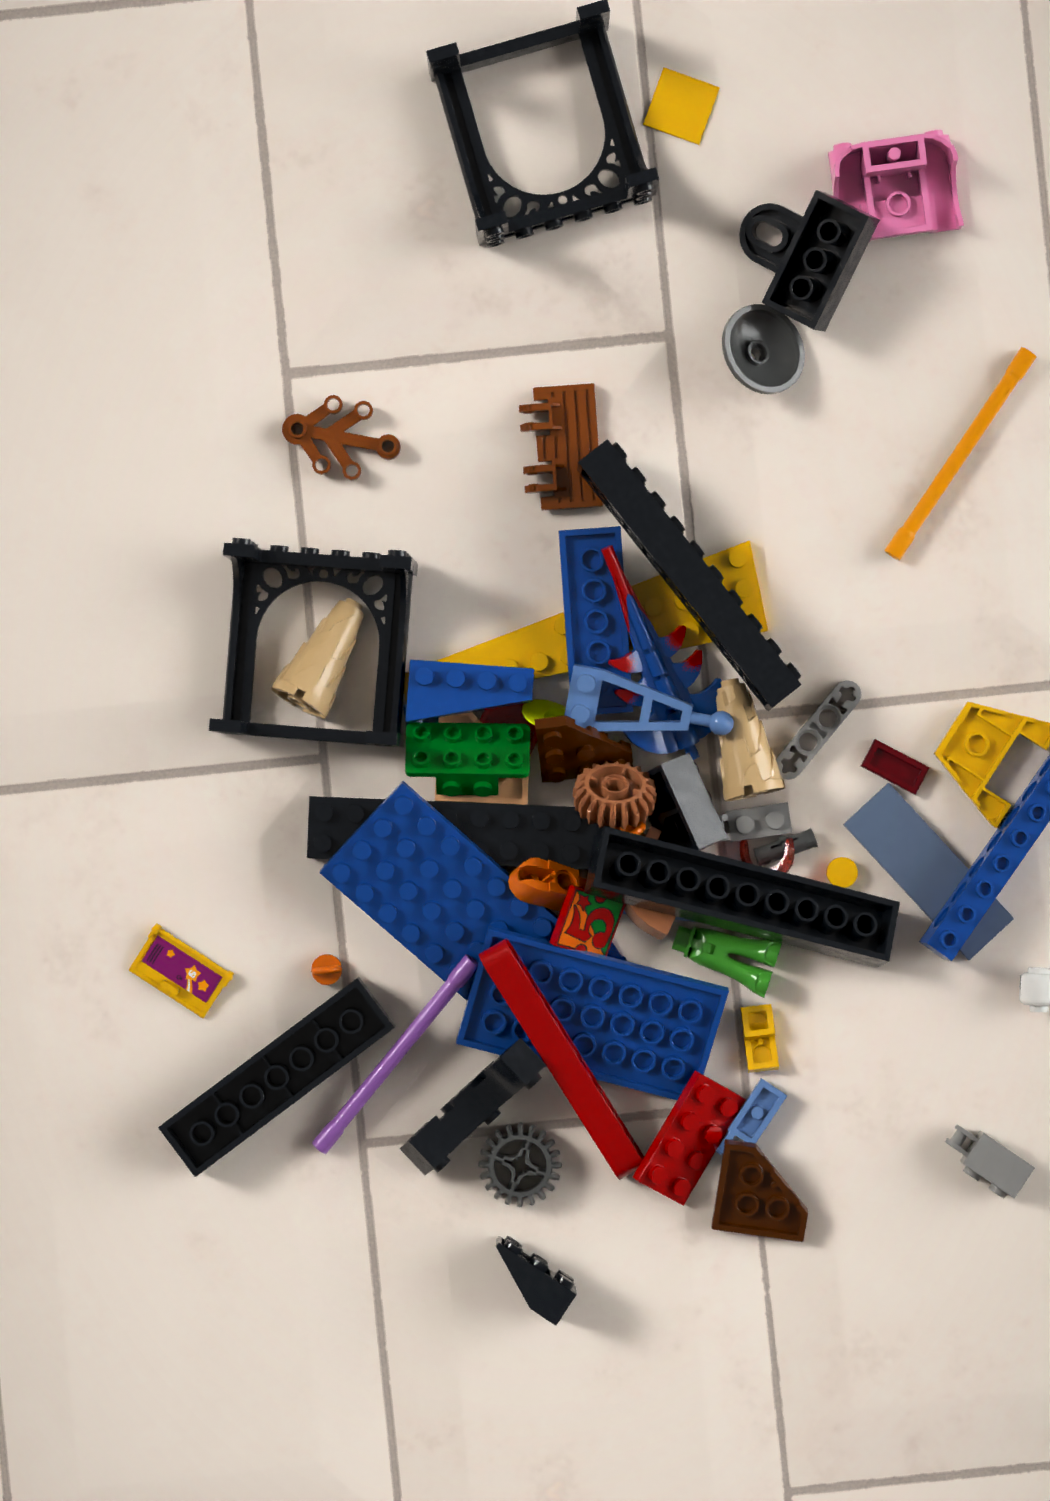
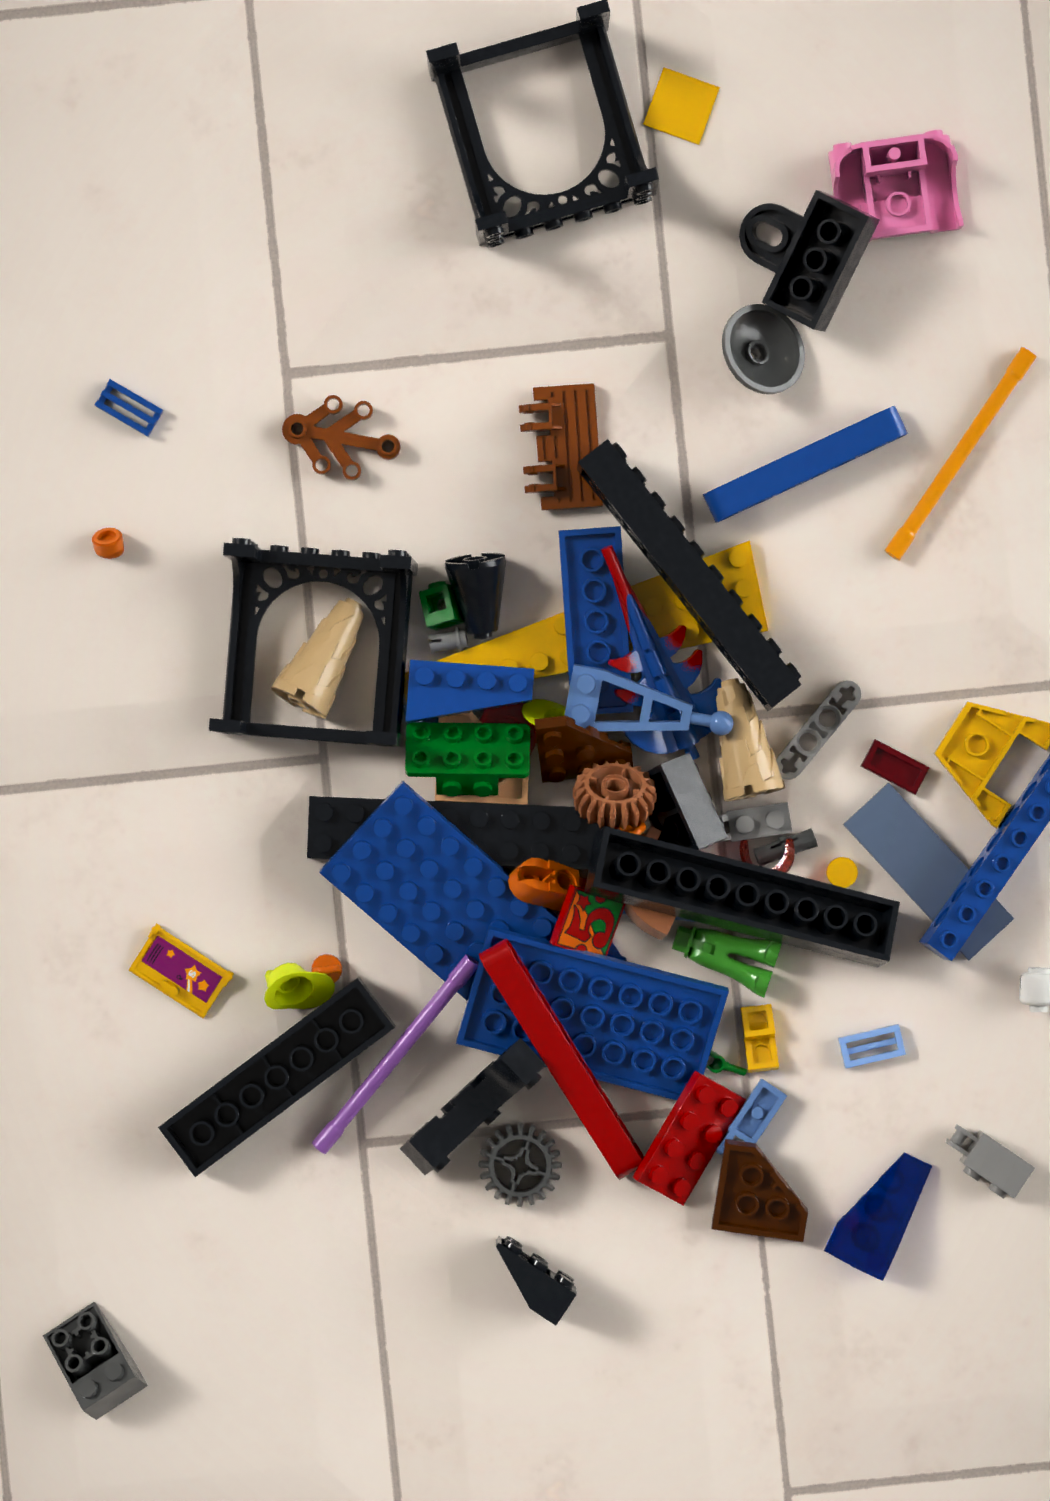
(94, 1361): none -> dark grey slope
(106, 394): none -> blue tile
(108, 543): none -> orange tile
(296, 988): none -> neon yellow piece
(431, 604): none -> green brick
(448, 640): none -> light grey pin
(478, 590): none -> black cone
(720, 1064): none -> green hand
(805, 464): none -> blue beam
(872, 1058): none -> light blue tile
(876, 1224): none -> clear blue wedge

